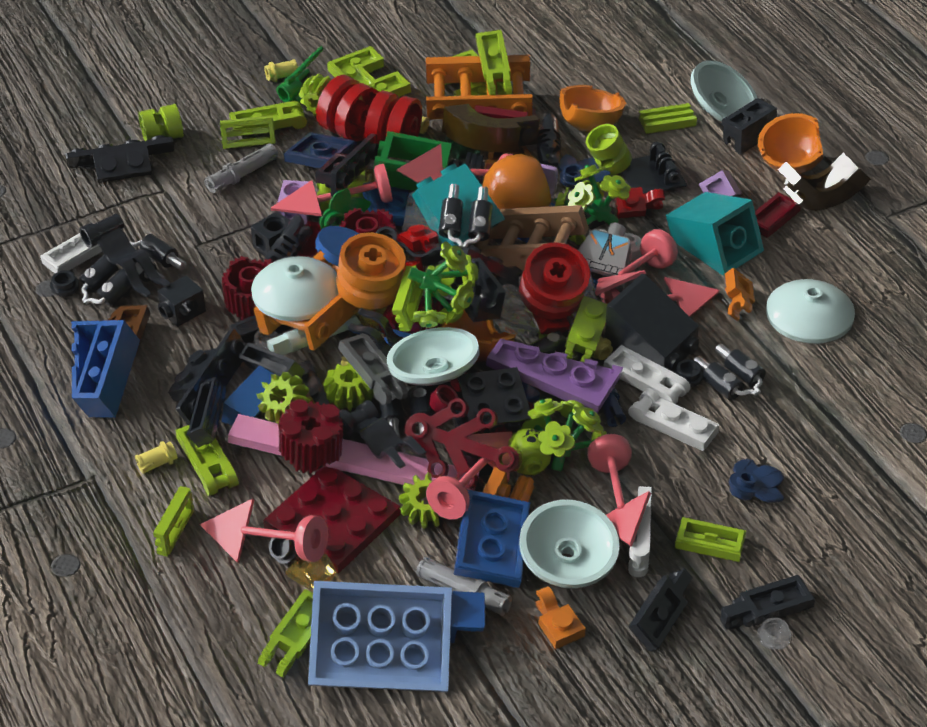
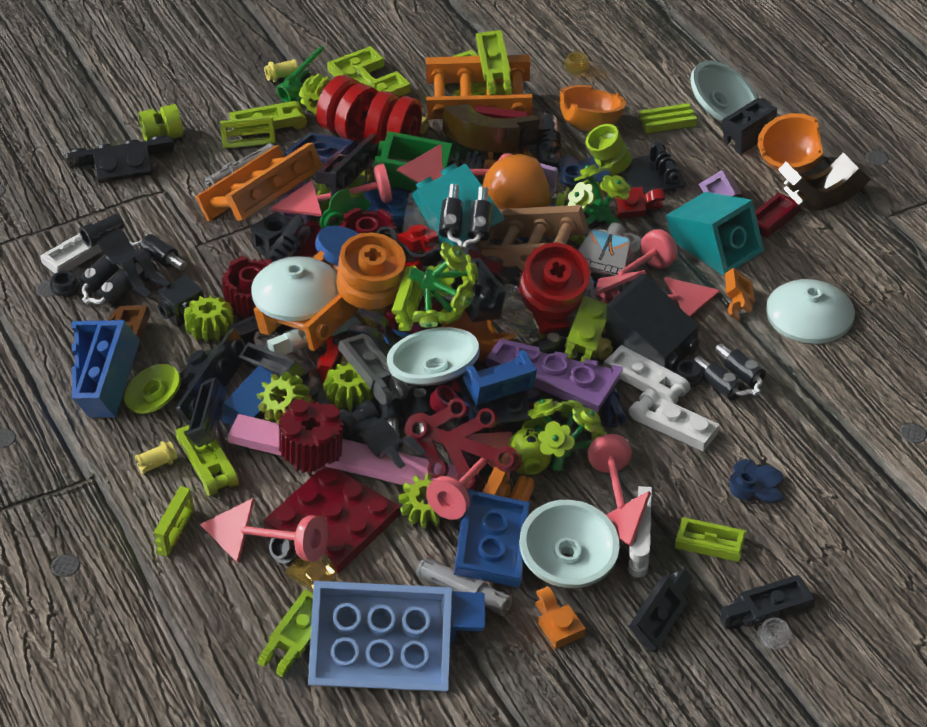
(152, 388): none -> lime dish
(208, 318): none -> lime gear
(259, 182): none -> orange fence
(329, 360): none -> red plate
(501, 379): none -> blue hinge
(576, 63): none -> clear yellow plate

